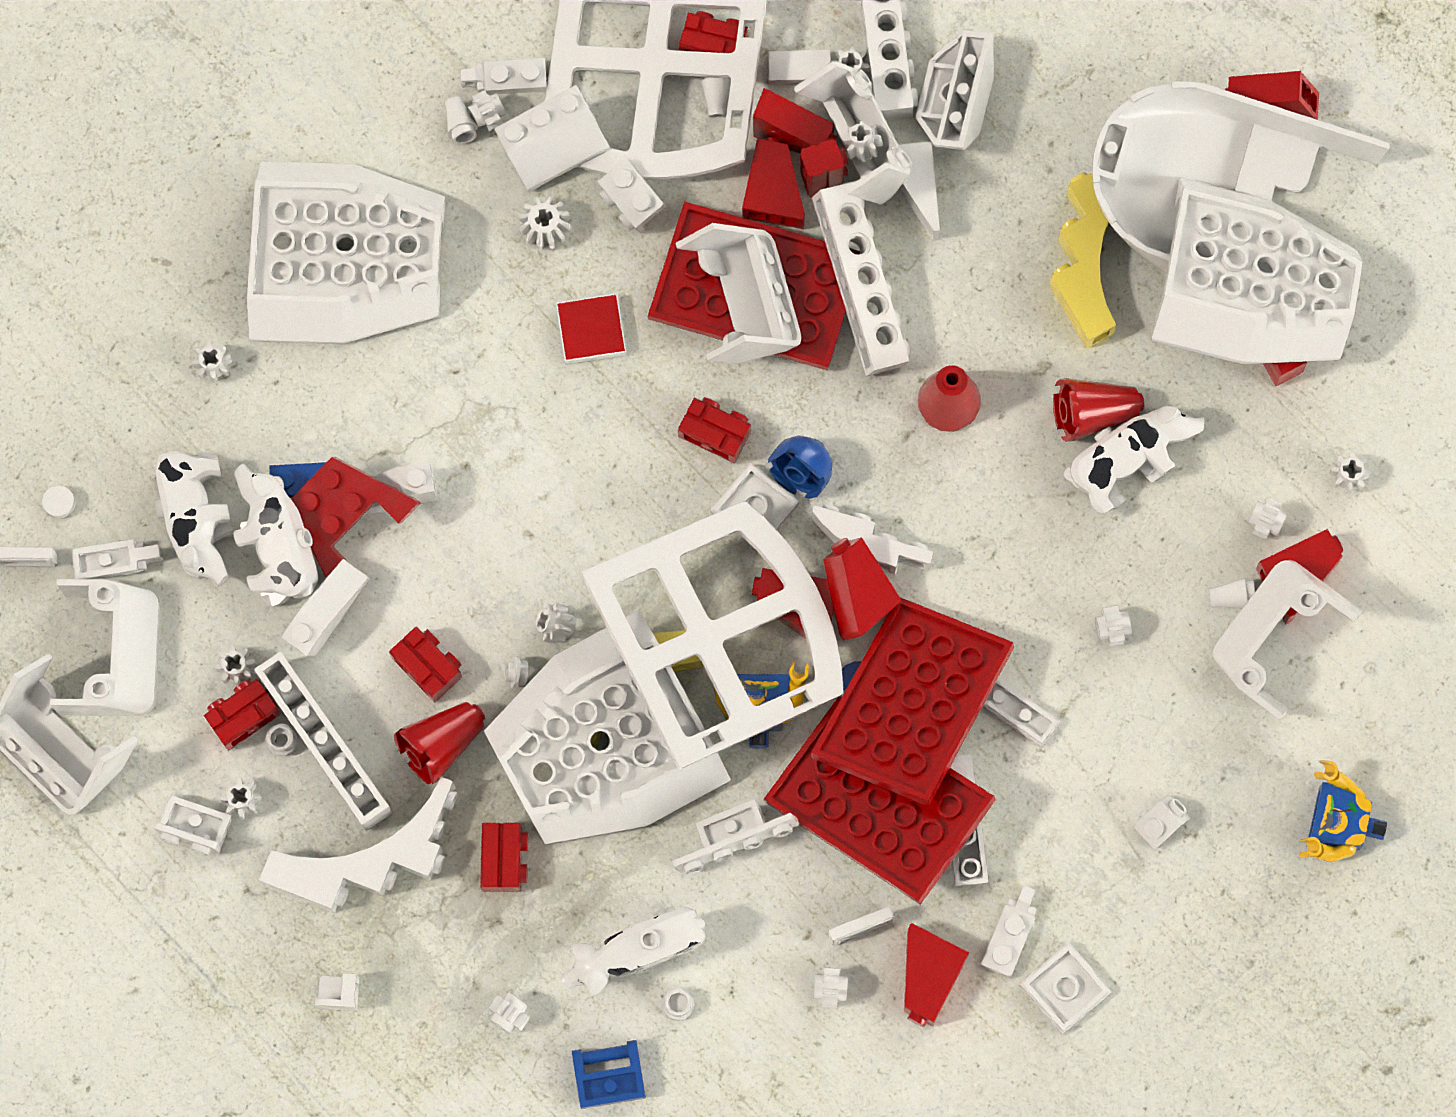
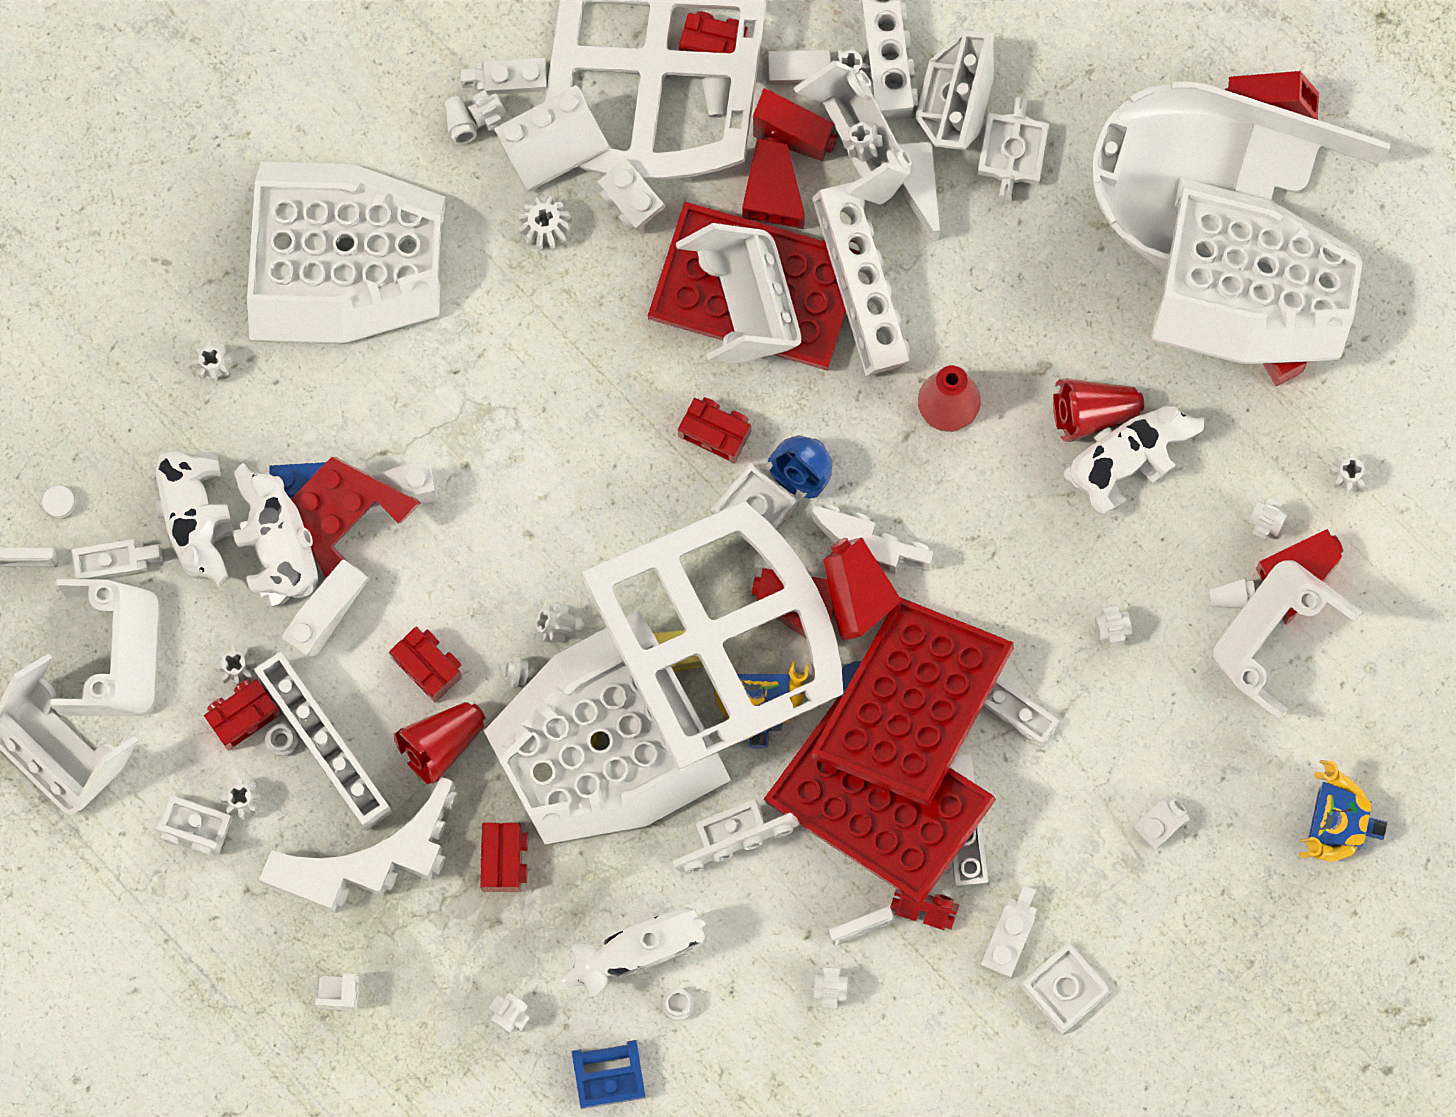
(591, 328): red tile -> none
(823, 166): red brick -> none
(929, 974): red slope -> none
(936, 908): none -> red hinge
(1013, 148): none -> white plate
(1079, 285): light yellow arch -> none

